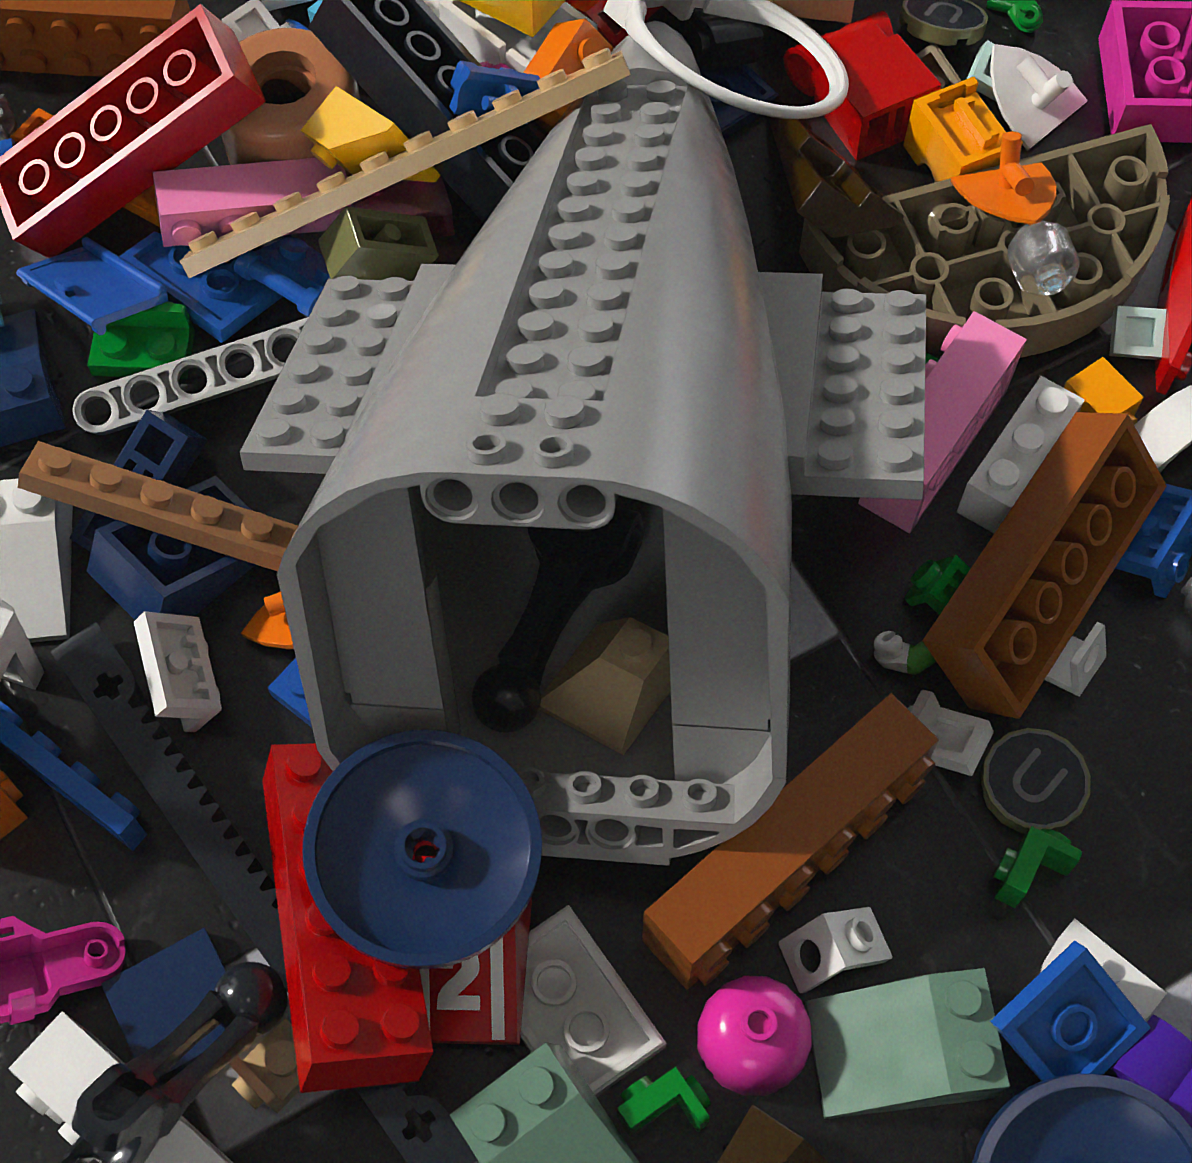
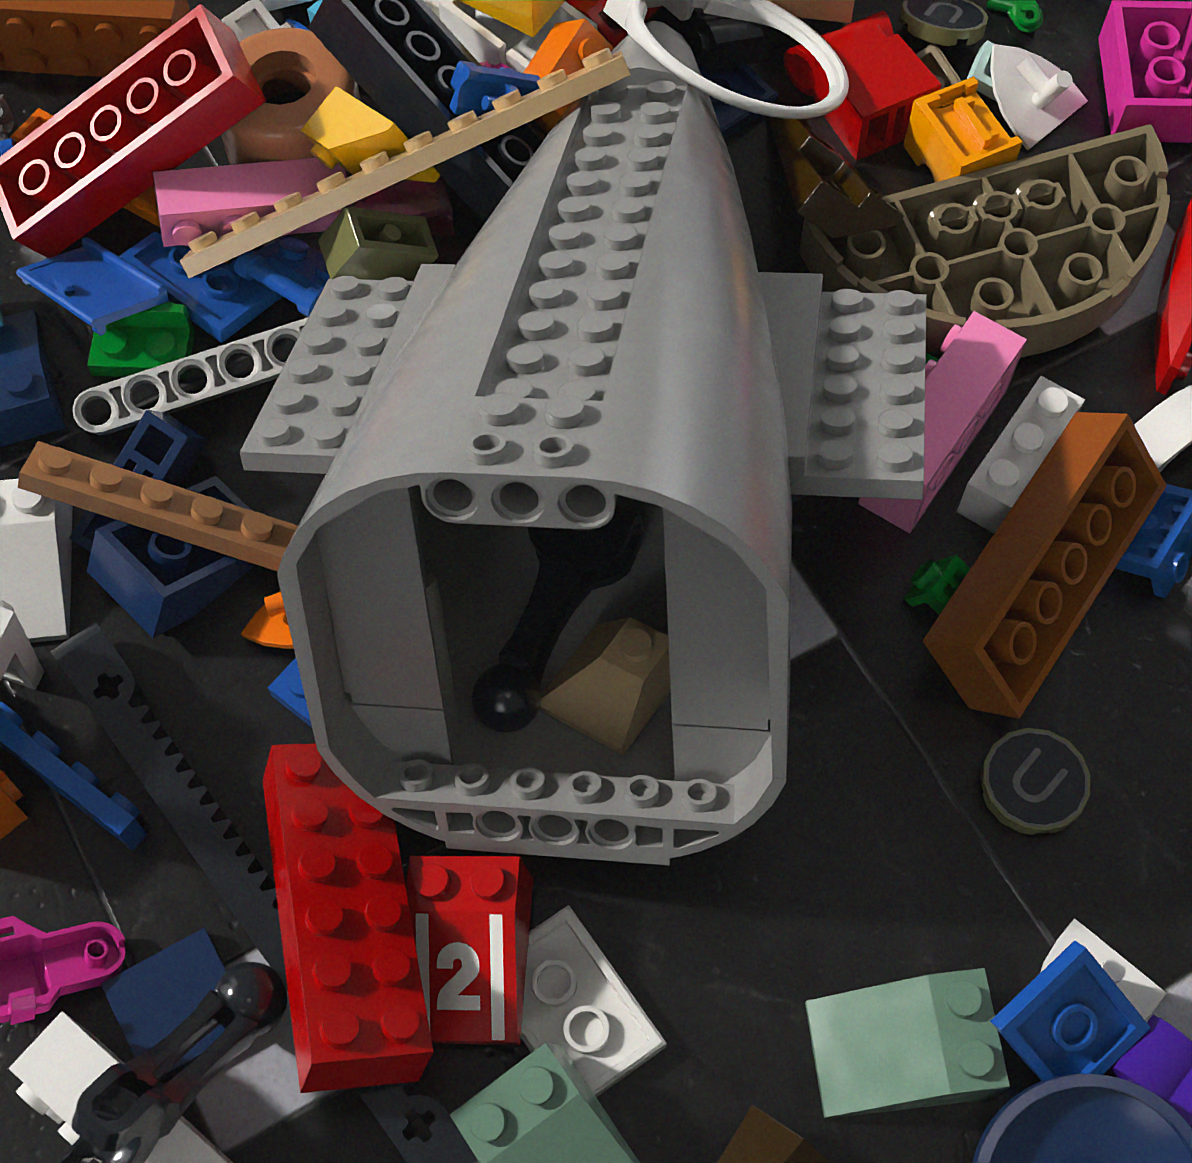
(178, 668): white bracket -> none
(269, 1070): tan bracket -> none
(409, 795): dark blue dish -> none
(650, 1099): green bracket -> none
(754, 1035): dark pink cylinder -> none
(803, 831): dark orange brick -> none
(844, 940): white bracket -> none
(901, 656): white arm -> none
(960, 735): white bracket -> none
(1013, 190): orange shield -> none
(1019, 867): green bracket -> none
(1043, 258): clear head -> none
(1079, 661): white bracket -> none
(1105, 390): light orange brick -> none
(1137, 332): light aqua plate -> none

